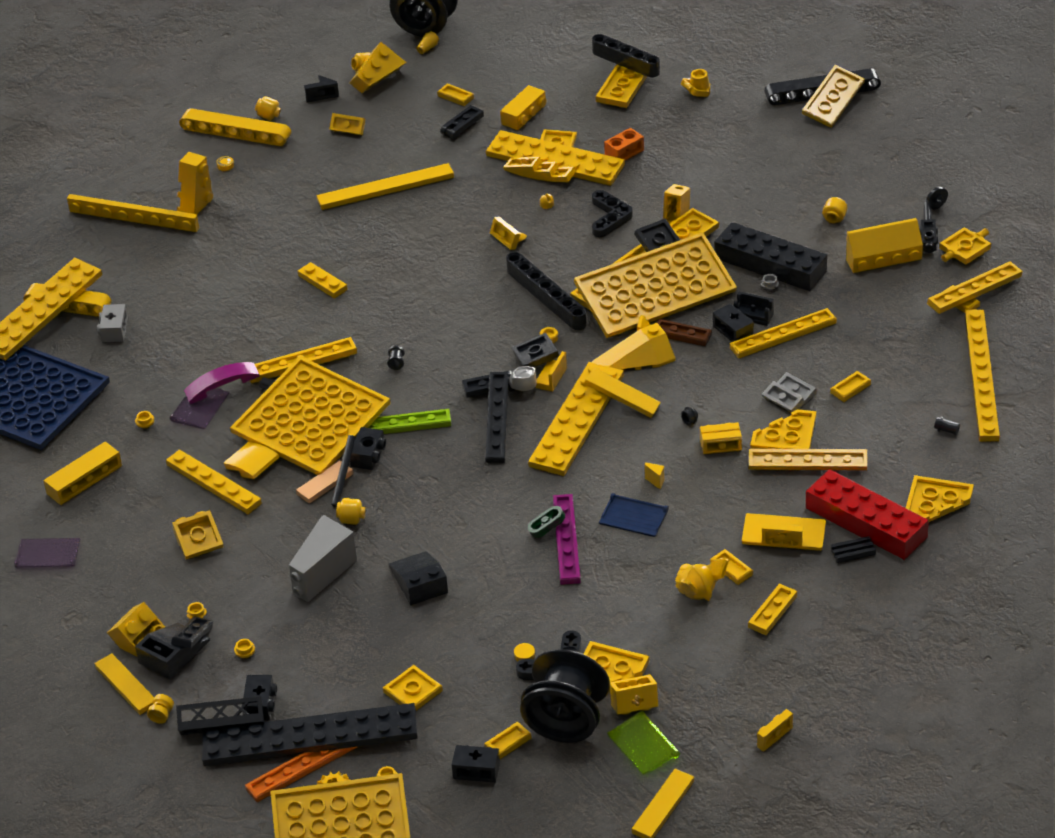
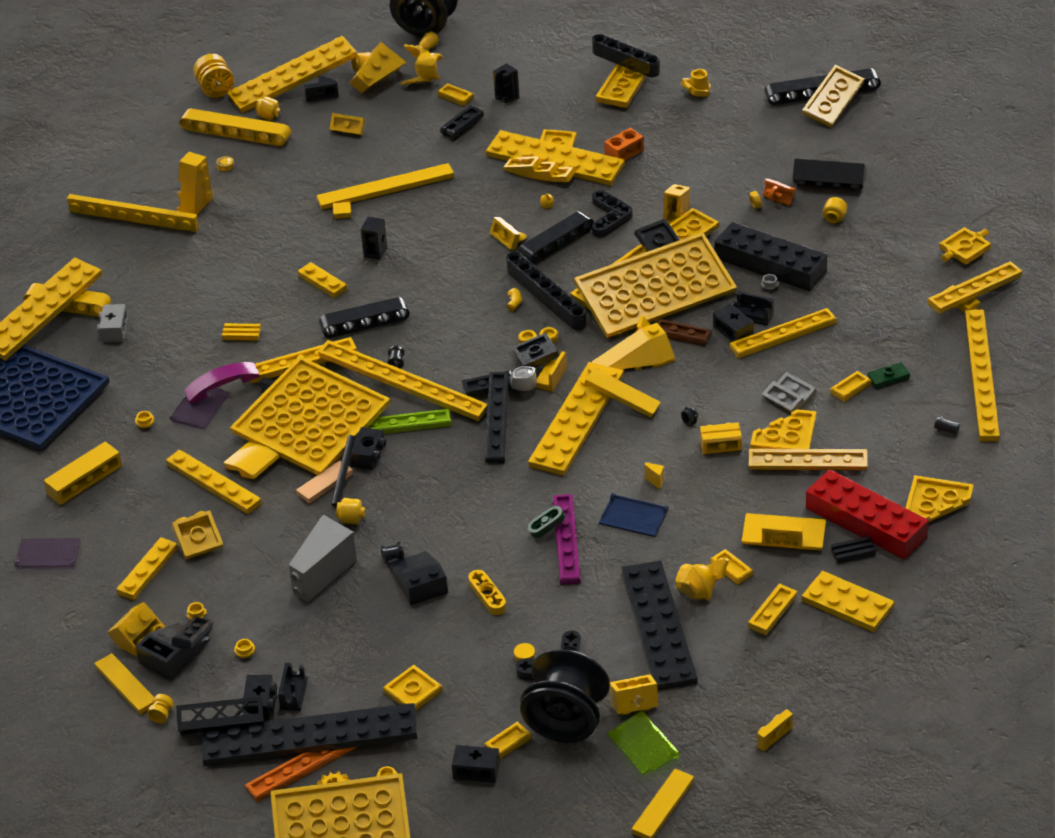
(147, 568): none -> yellow plate
(213, 75): none -> yellow wheel
(237, 331): none -> yellow tile
(292, 73): none -> yellow plate
(292, 688): none -> black hinge
(342, 210): none -> yellow tile
(364, 317): none -> black beam
(373, 238): none -> black brick
(392, 552): none -> black bush
(403, 380): none -> yellow plate
(424, 65): none -> yellow helmet
(487, 600): none -> yellow beam
(506, 83): none -> black hinge
(516, 299): none -> yellow arm
(523, 107): yellow brick -> none
(526, 335): none -> yellow tile
(556, 237): none -> black beam
(617, 662): yellow plate -> none
(659, 625): none -> black plate
(755, 200): none -> yellow tile
(778, 192): none -> orange hips
(829, 172): none -> black slope
(848, 601): none -> yellow plate
(884, 245): yellow slope -> none
(888, 375): none -> dark green plate
(928, 228): black piece -> none

